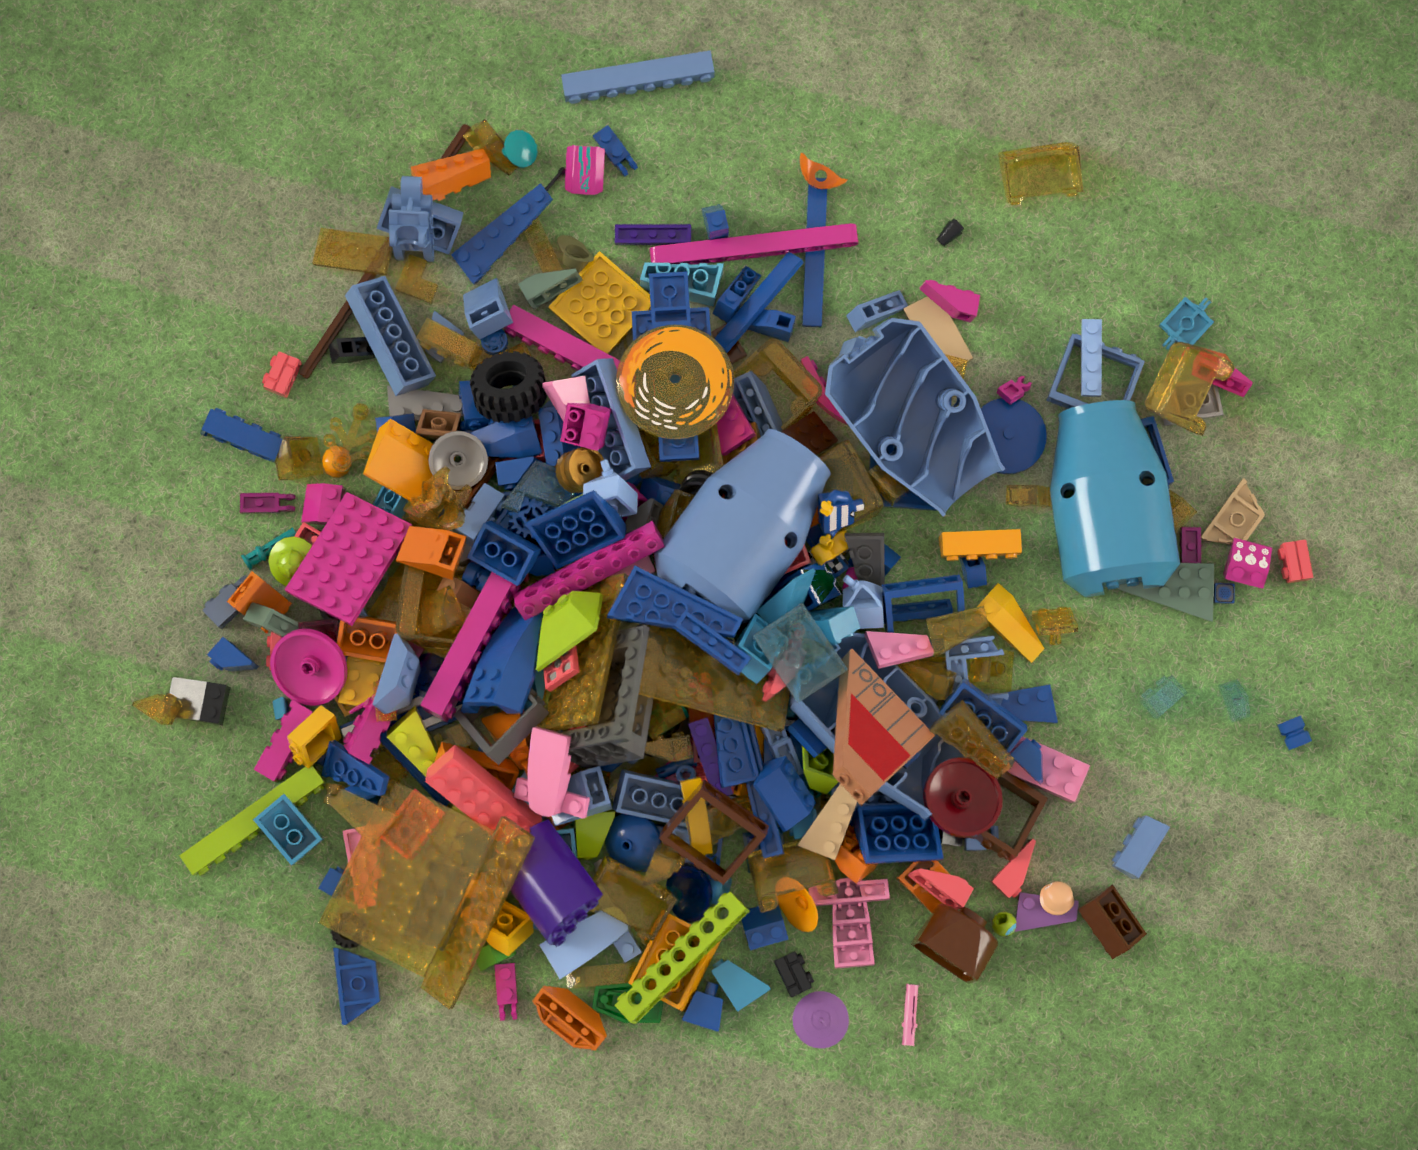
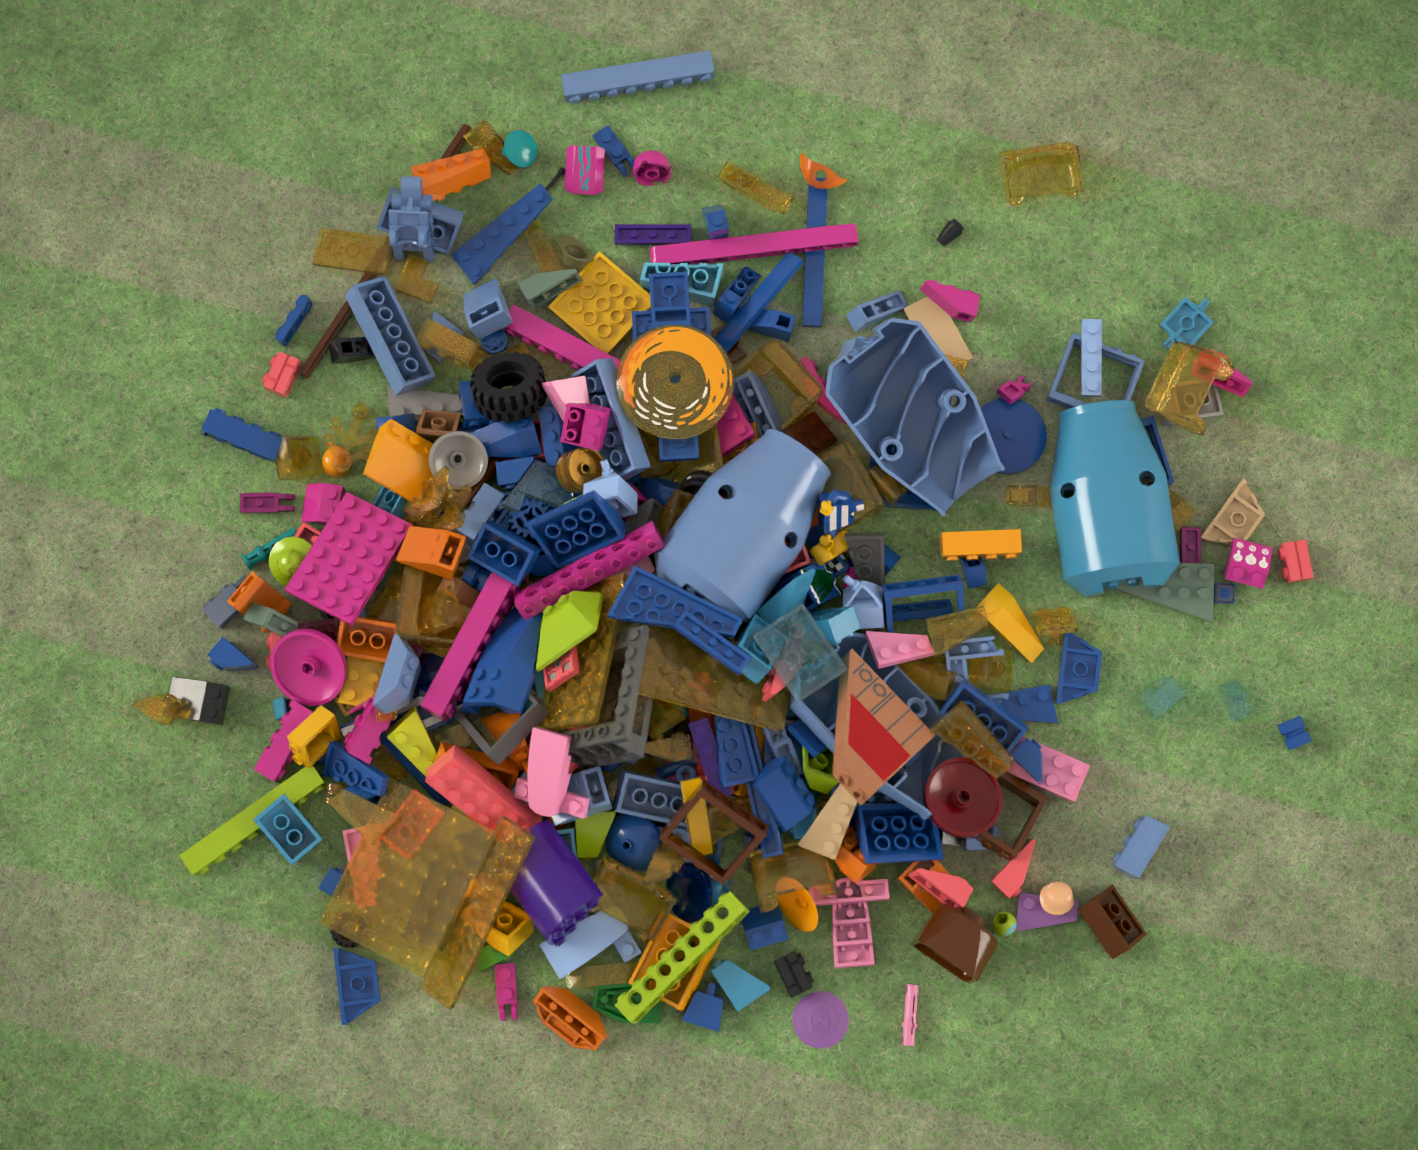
(293, 320): none -> blue hinge
(651, 167): none -> dark pink cylinder
(754, 188): none -> clear yellow slope
(1078, 669): none -> blue wing

